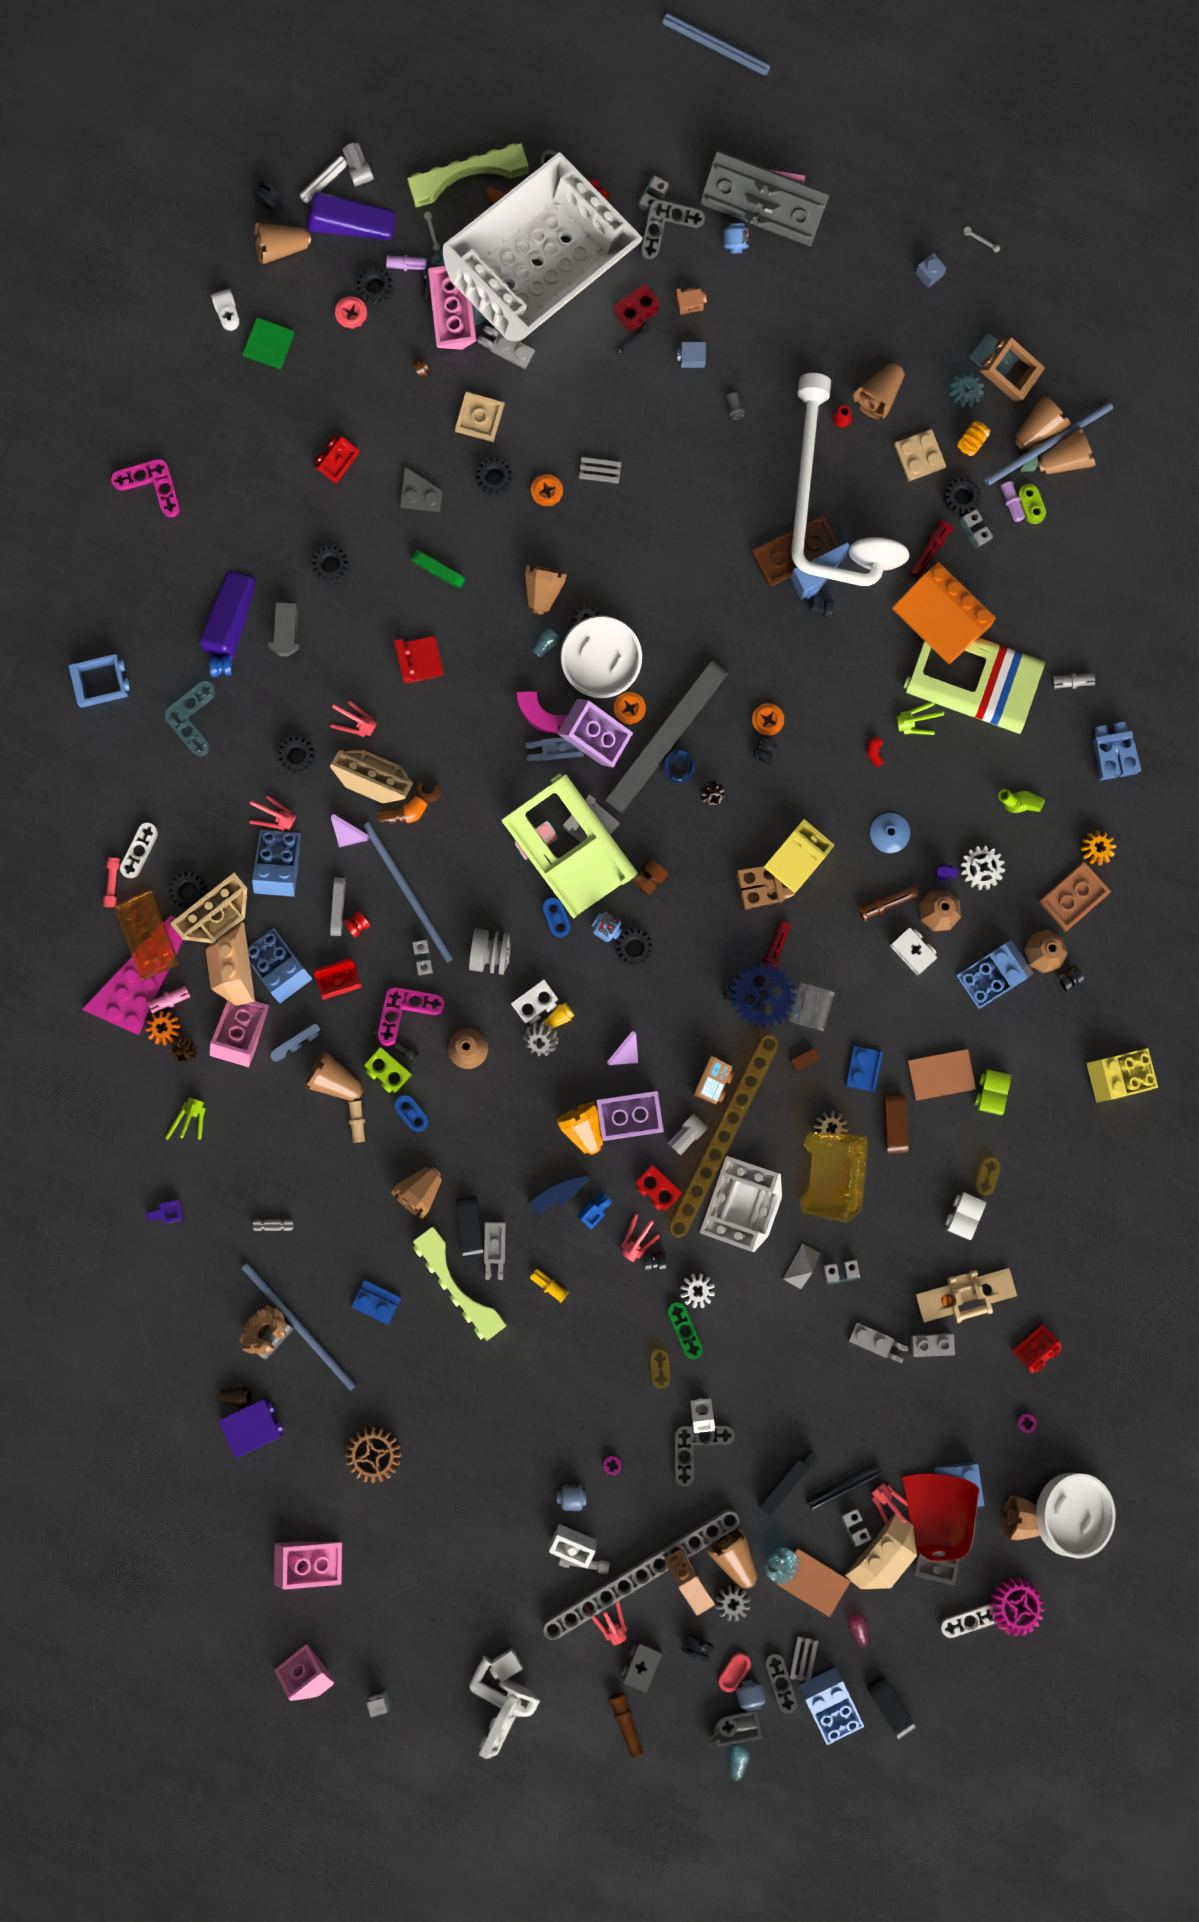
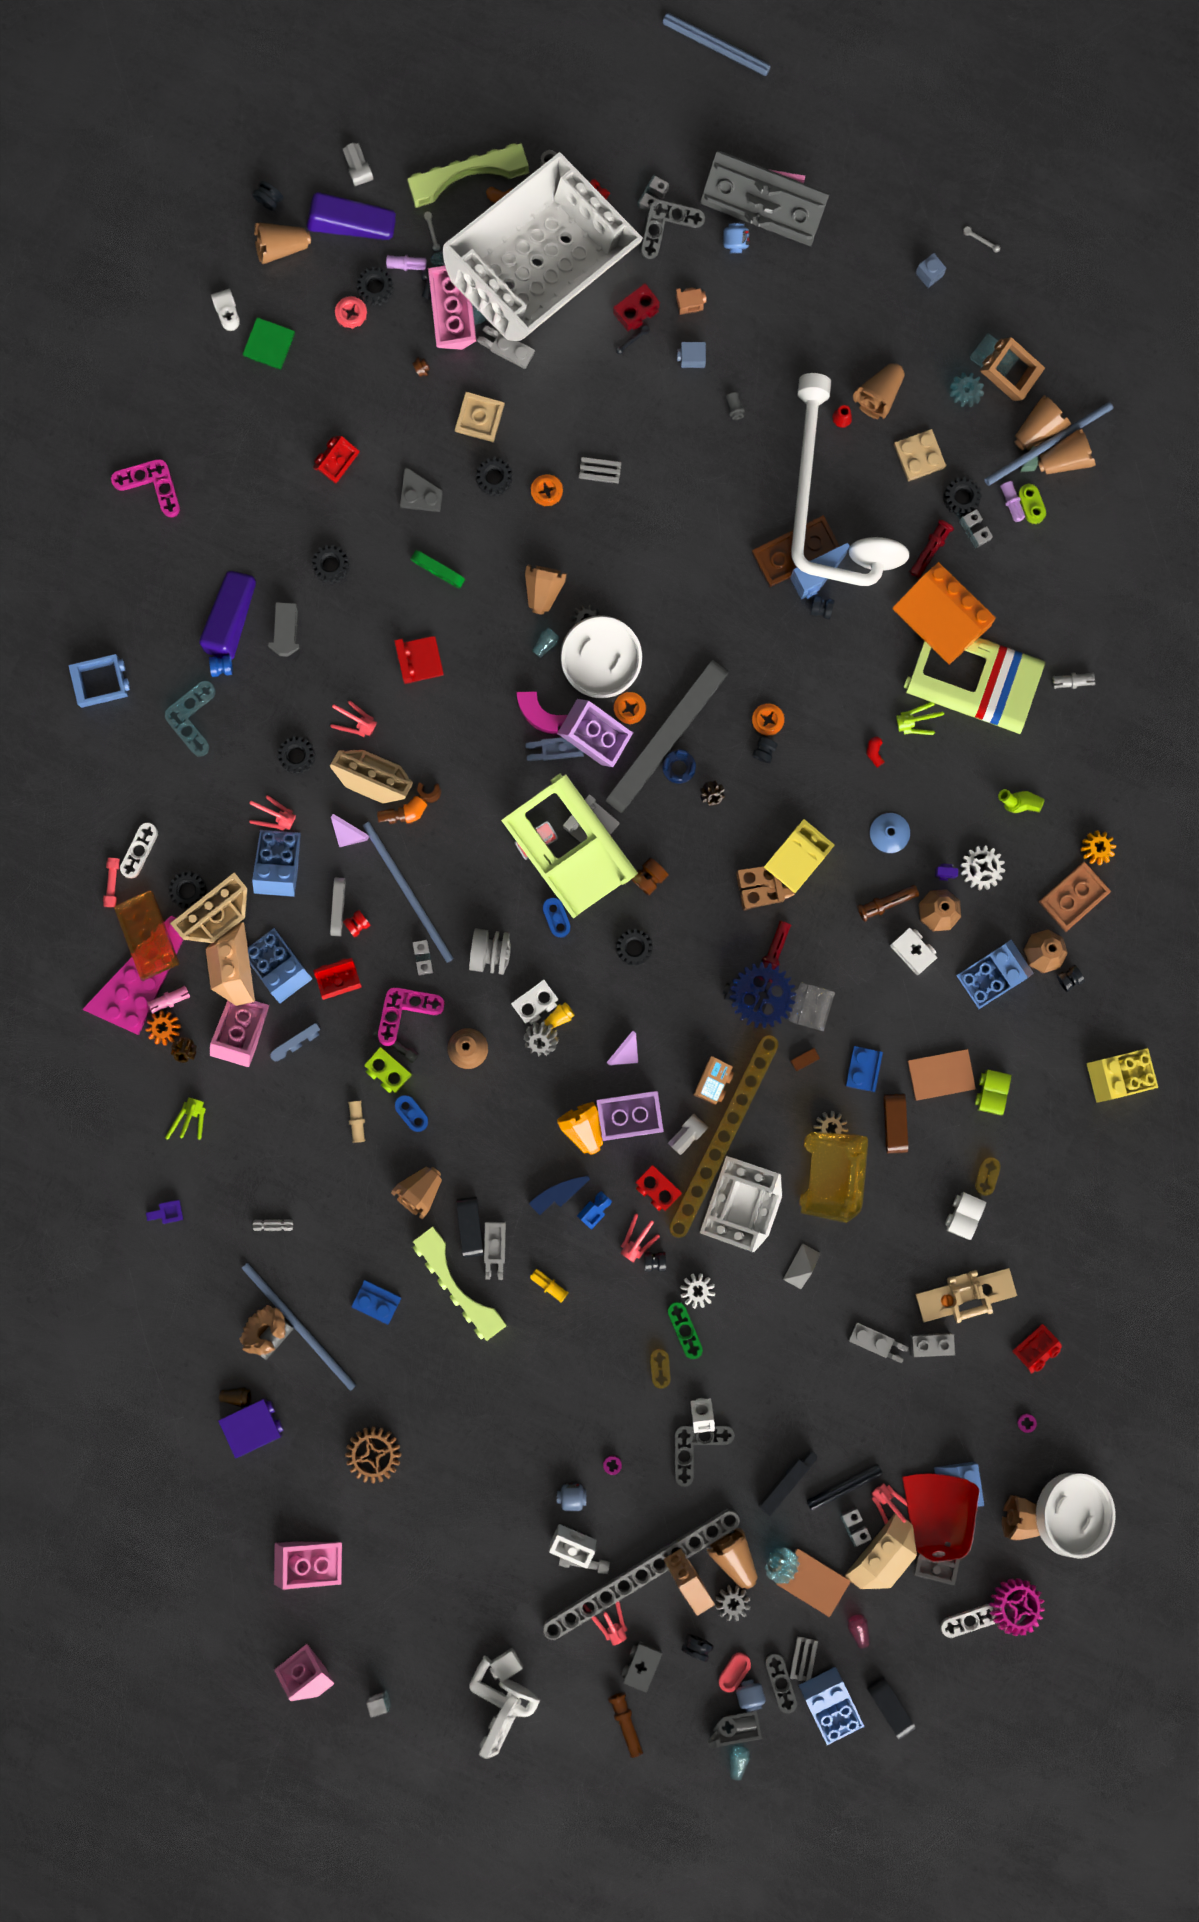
(323, 179): white axle -> none
(333, 1079): medium nougat cone -> none
(606, 926): head -> none
(834, 1277): flat silver piece -> none
(973, 438): light orange gear -> none
(1115, 752): medium blue hips -> none

